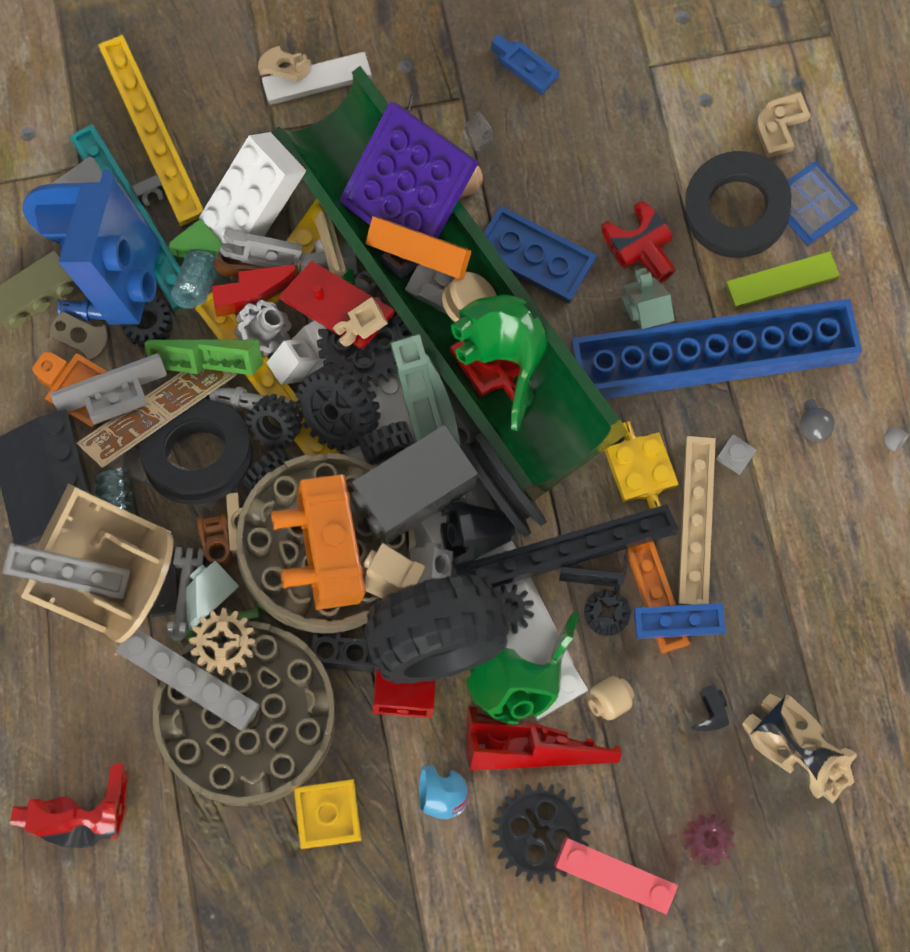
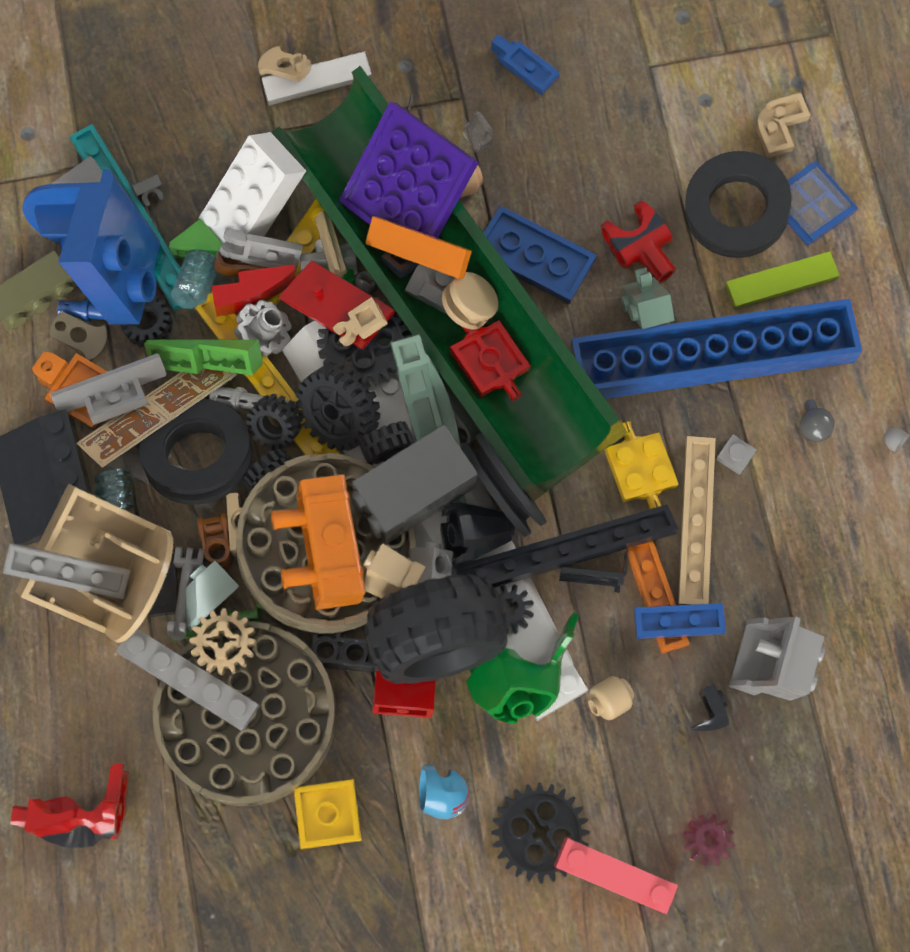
(151, 130): yellow plate -> none
(292, 361): white brick -> none
(506, 331): green hips -> none
(526, 745): red wedge -> none
(605, 625): black gear -> none
(777, 658): none -> light grey piece
(780, 732): tan hips -> none

